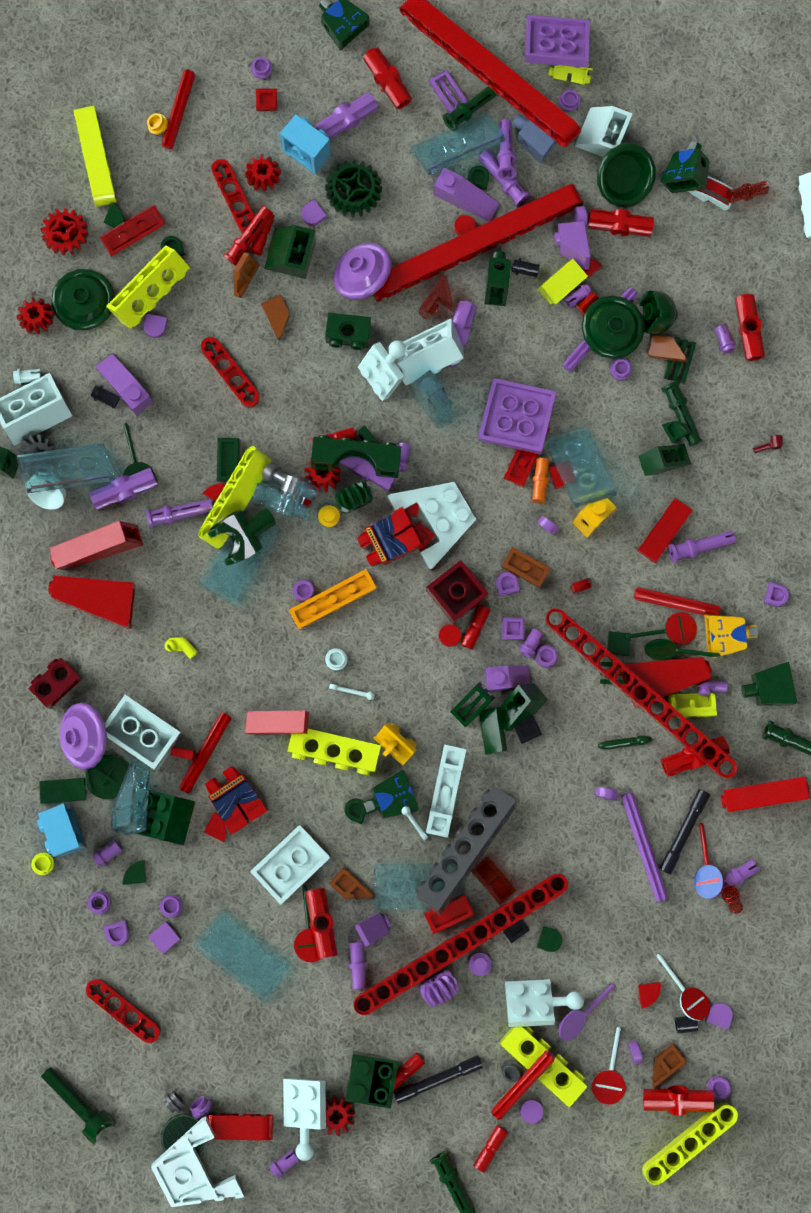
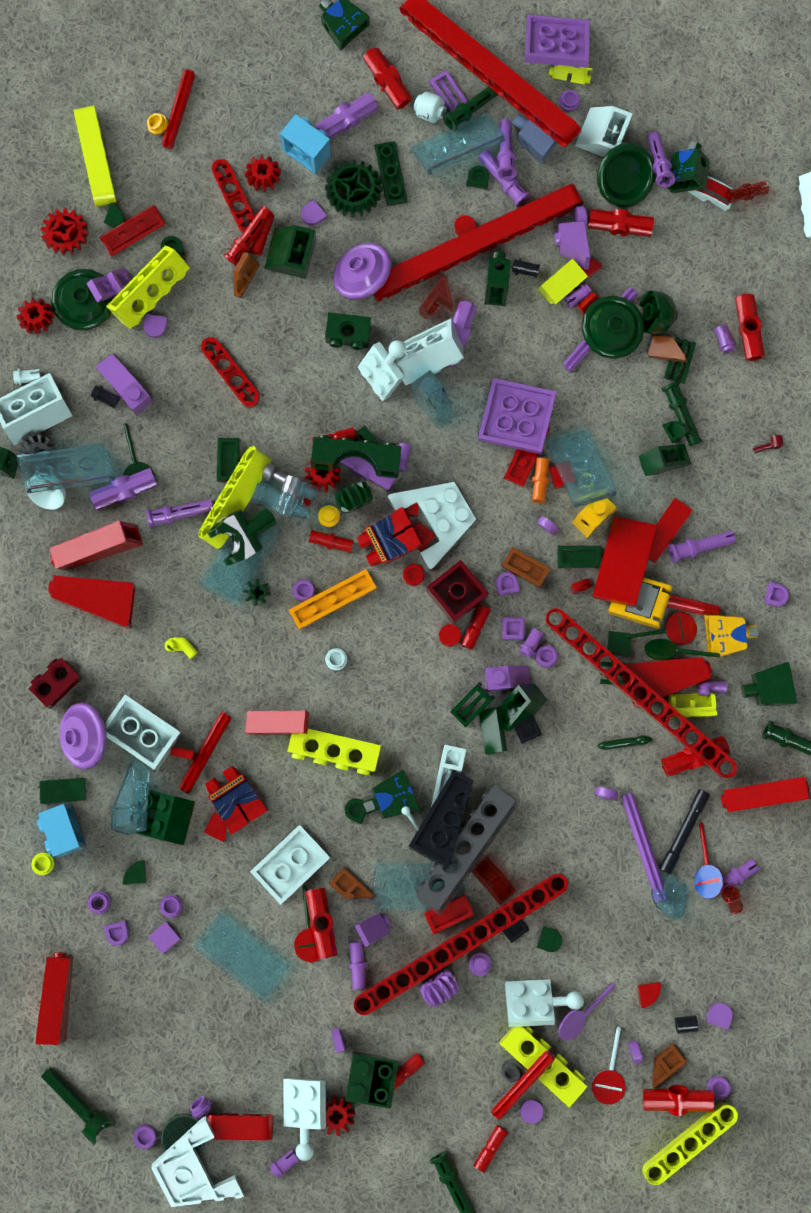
(55, 1000): none -> red slope
(106, 777): dark green tile -> none
(107, 853): medium lavender pin -> none
(109, 285): none -> medium lavender slope
(120, 1014): red beam -> none
(145, 1136): none -> medium lavender tile
(174, 1102): dark grey plate -> none
(214, 491): red tile -> none
(252, 596): none -> dark green gear
(261, 68): medium lavender plate -> none
(266, 99): red tile -> none
(277, 314): dark orange tile -> none
(330, 541): none -> red pin
(338, 1040): none -> medium lavender tile
(370, 695): light aqua hinge -> none
(392, 183): none -> dark green tile
(395, 744): yellow hips -> none
(413, 575): none -> red tile
(414, 1089): black piece -> none
(430, 107): none -> light aqua head
(442, 824): none -> black wing
(464, 195): medium lavender slope -> none
(579, 556): none -> dark green tile
(620, 369): medium lavender plate -> none
(625, 561): none -> red tile
(650, 605): none -> container
(661, 165): none -> medium lavender pin
(671, 895): none -> clear light blue plate
(692, 1000): red piece -> none

